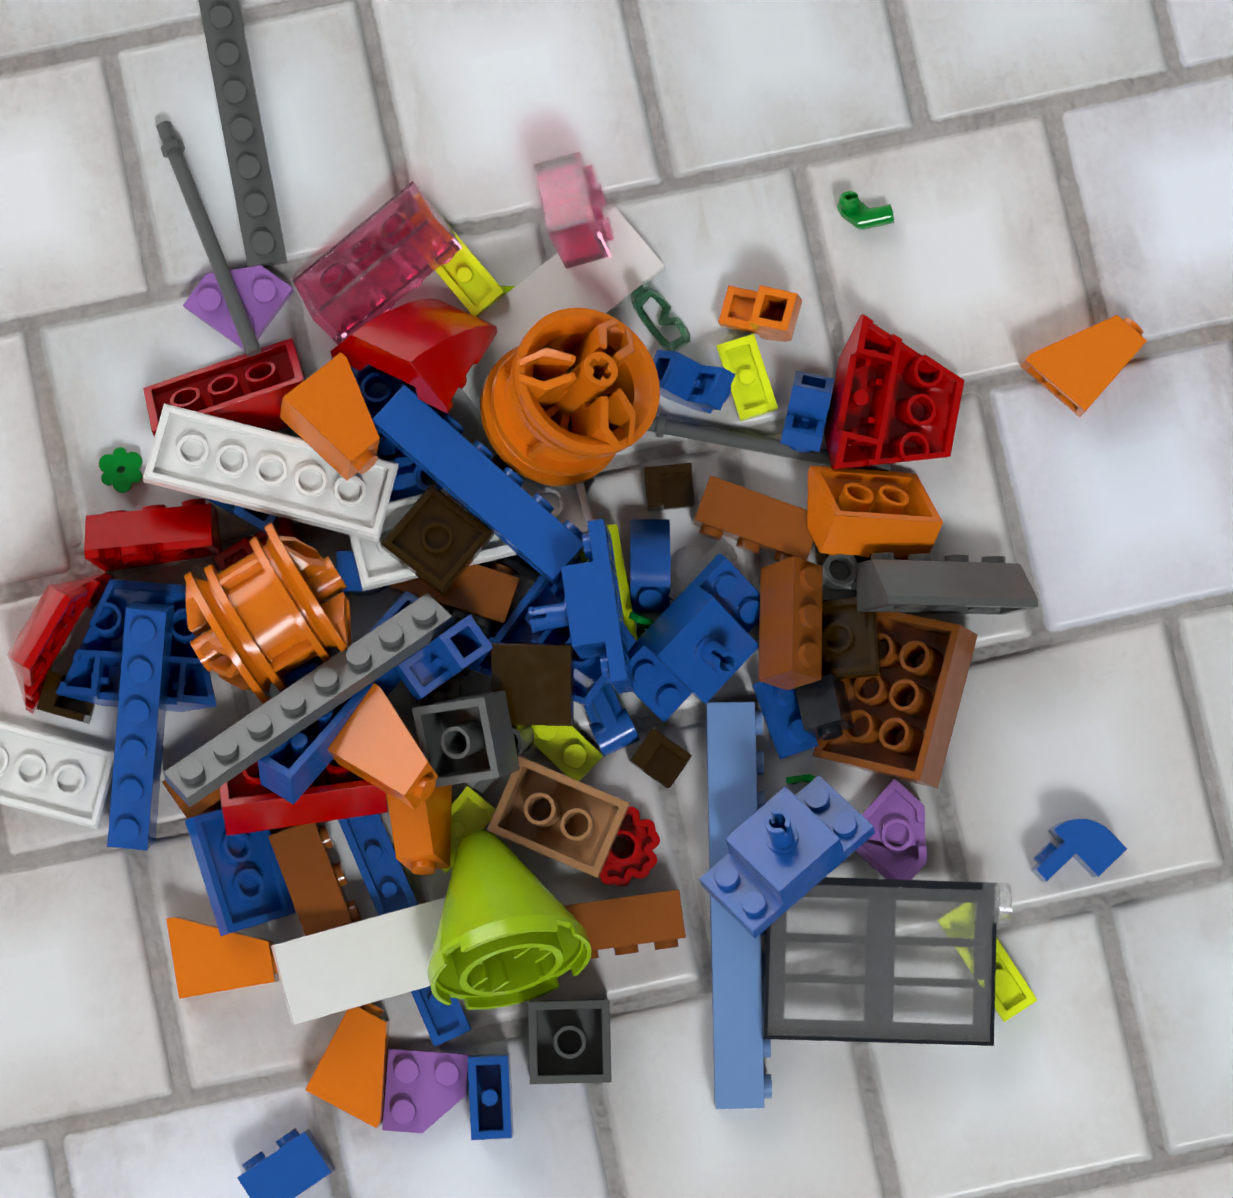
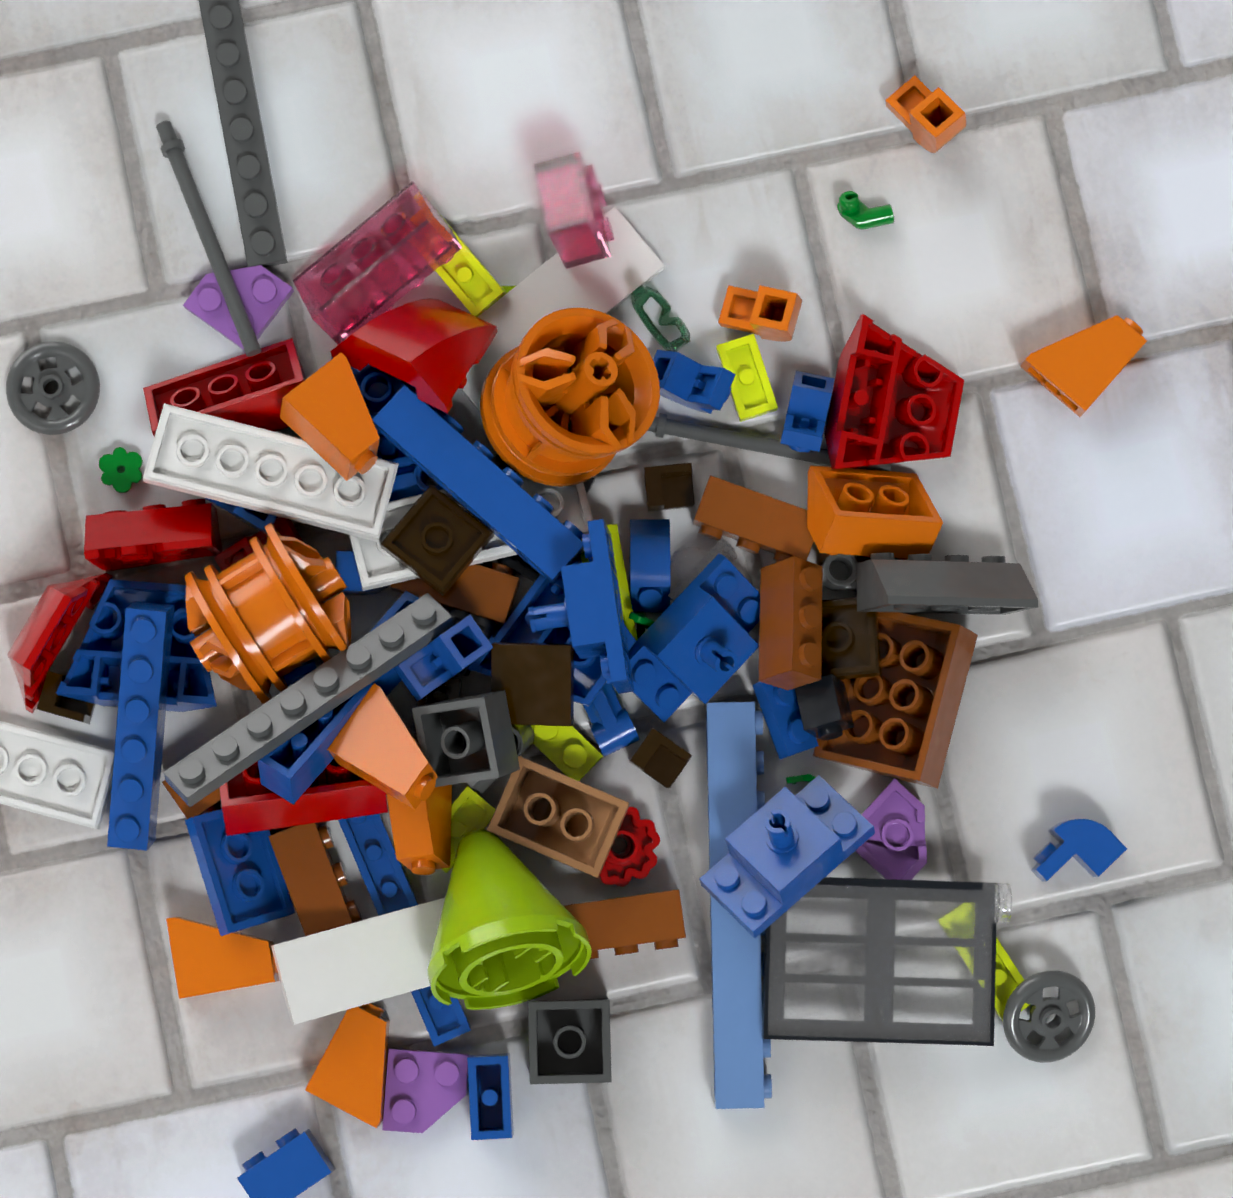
(28, 366): none -> dark grey plate
(927, 114): none -> orange brick
(1031, 992): none -> dark grey plate

